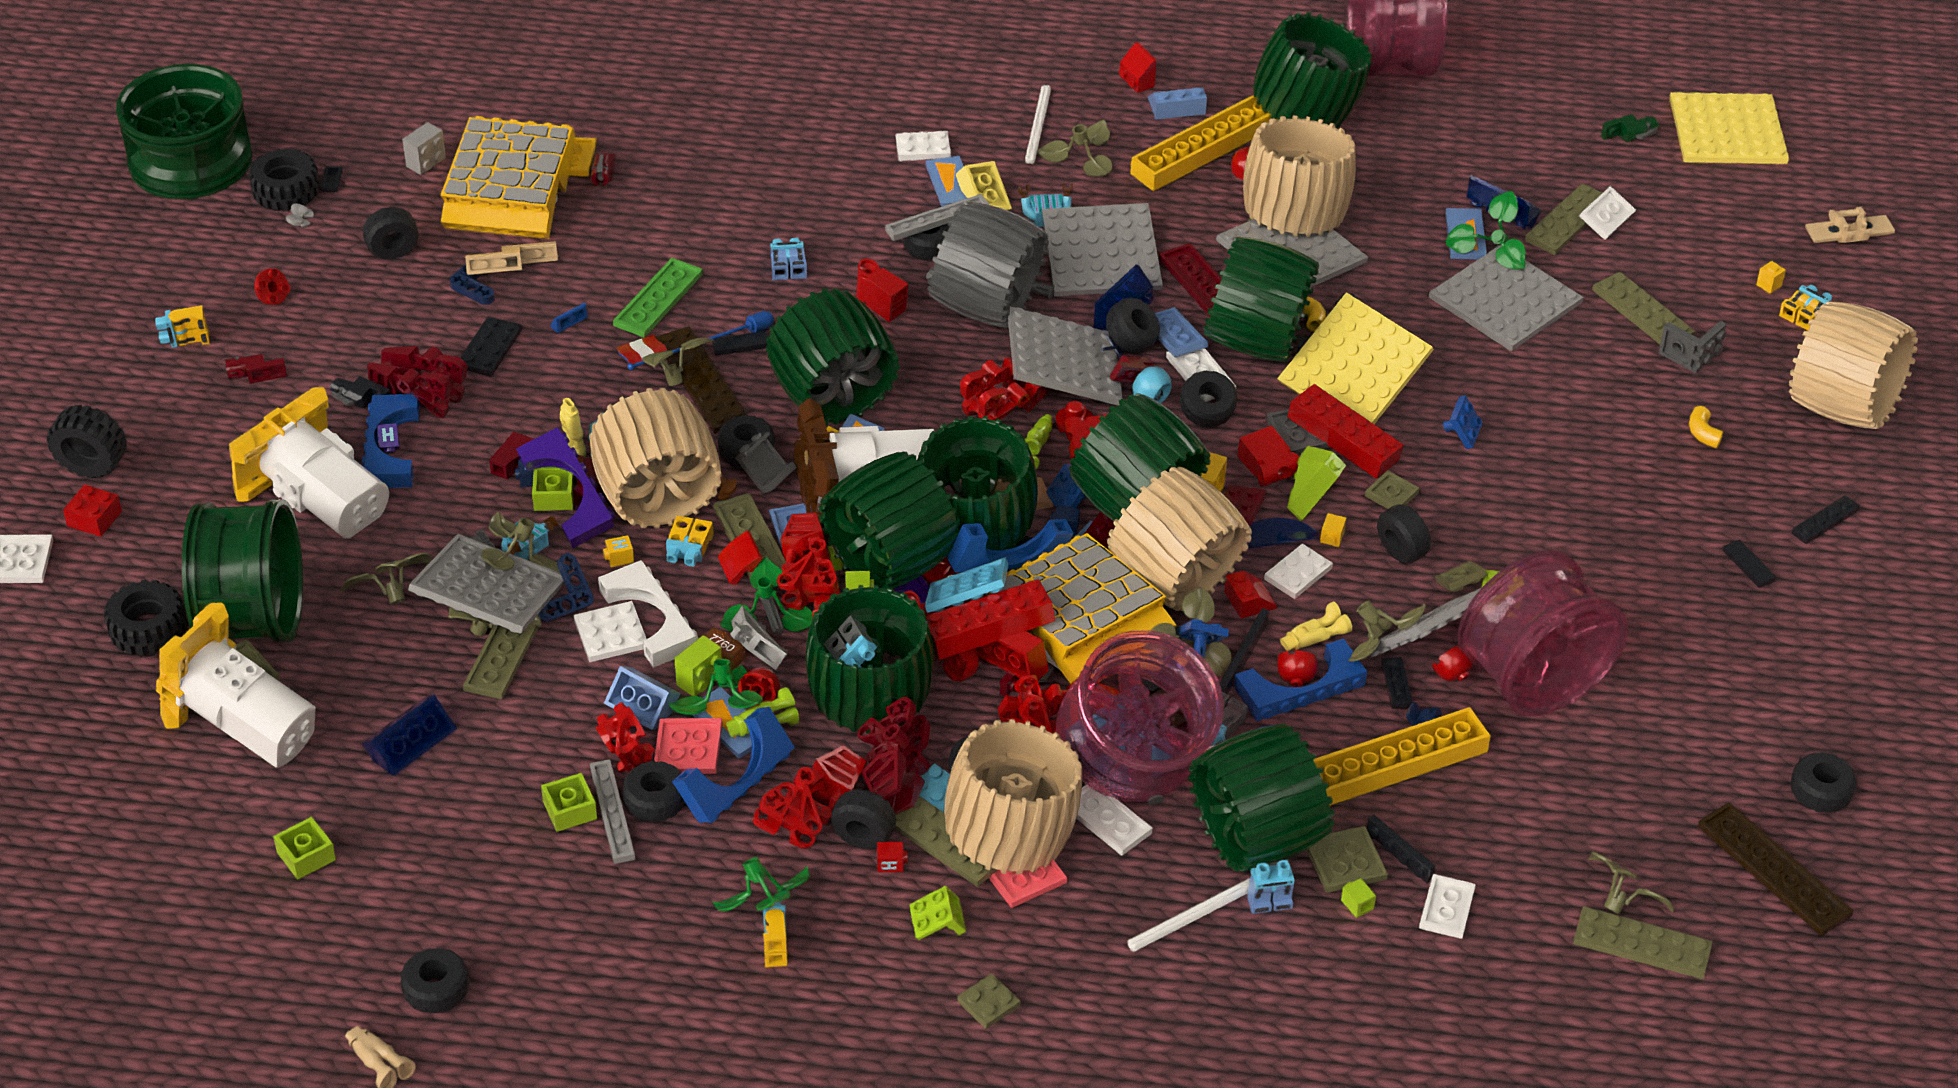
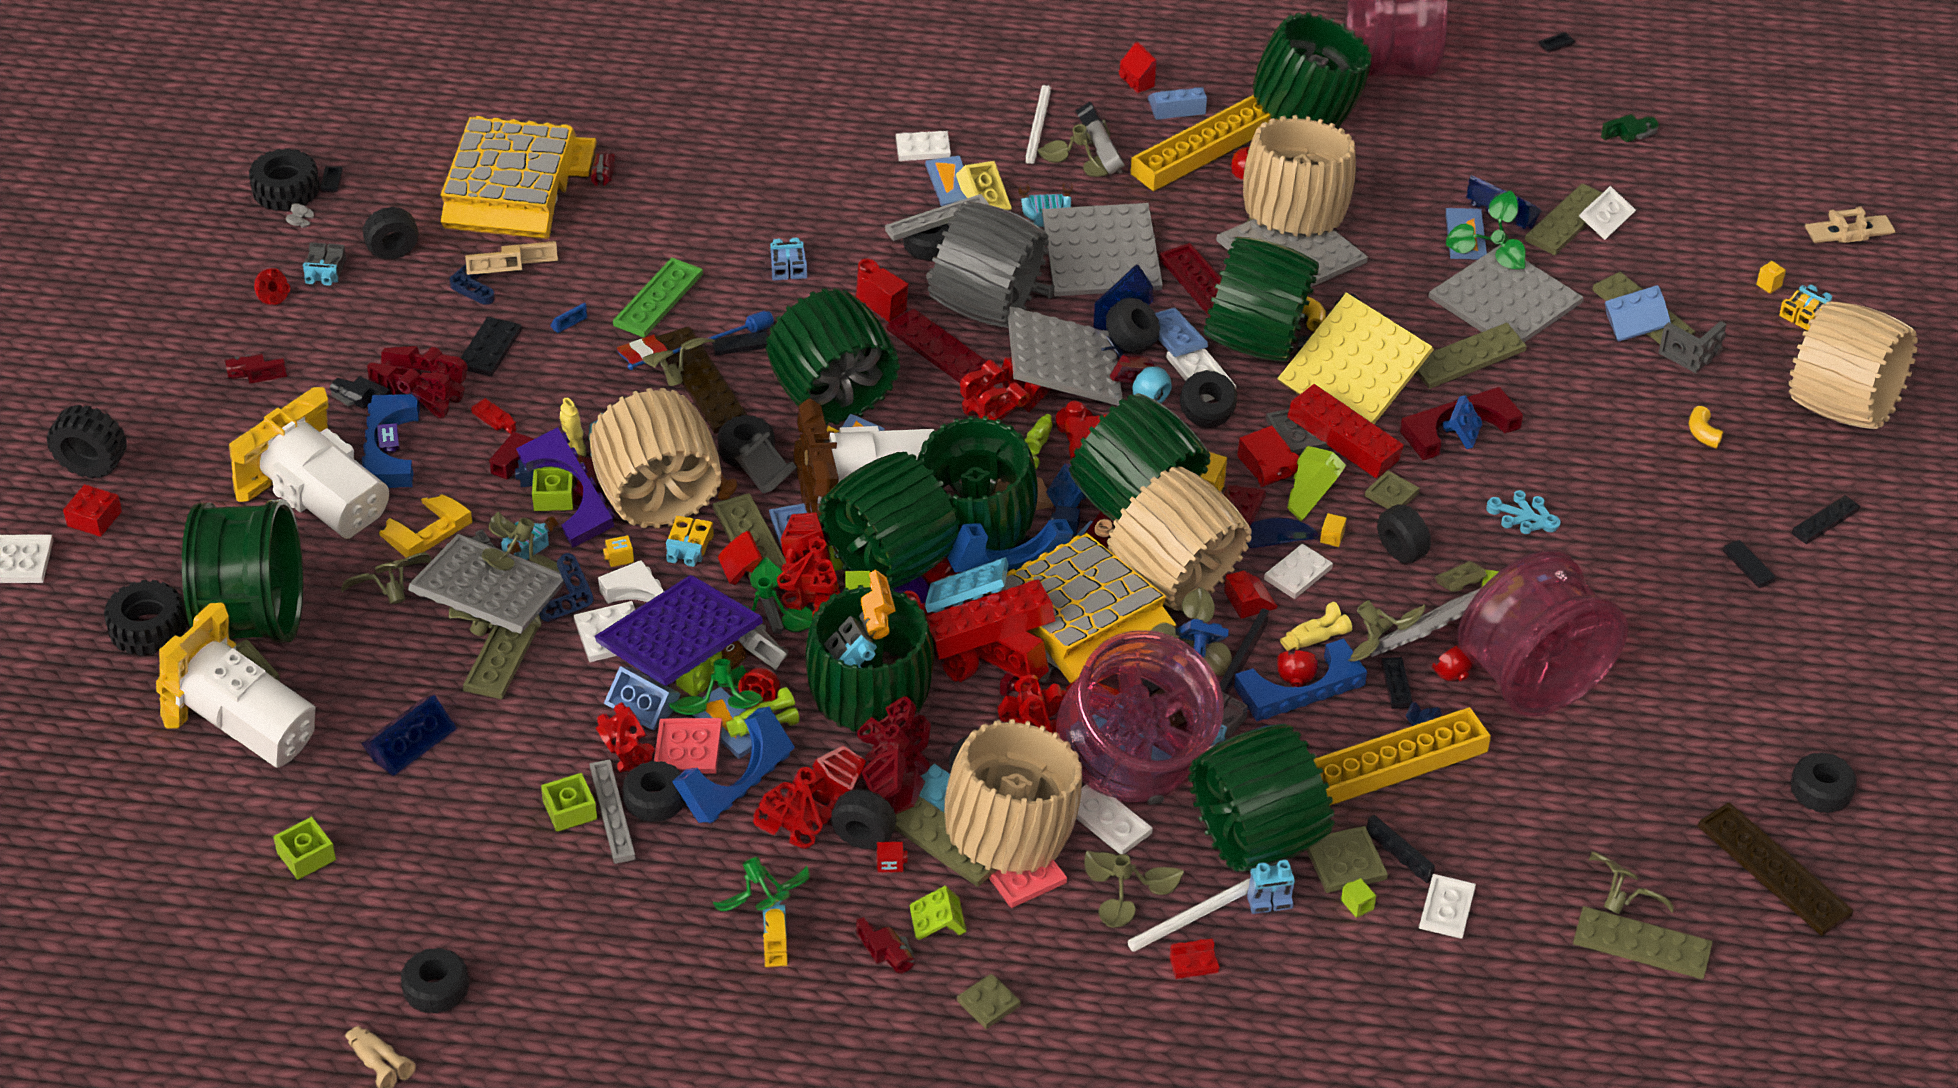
(183, 326): hips -> none
(184, 131): dark green wheel -> none
(324, 263): none -> hips
(424, 148): light grey brick -> none
(453, 518): none -> yellow wedge
(494, 416): none -> red hinge
(678, 630): none -> dark purple plate
(877, 606): none -> light orange plate
(885, 946): none -> dark red plate
(935, 344): none -> dark red plate
(1103, 527): none -> light nougat plate
(1103, 865): none -> olive plant
(1105, 149): none -> light grey piece
(1193, 958): none -> red bracket
(1470, 355): none -> olive plate
(1489, 405): none -> dark red arch
(1545, 520): none -> medium azure plant
(1556, 42): none -> black tile
(1637, 313): none -> medium blue slope
(1728, 128): light yellow plate -> none

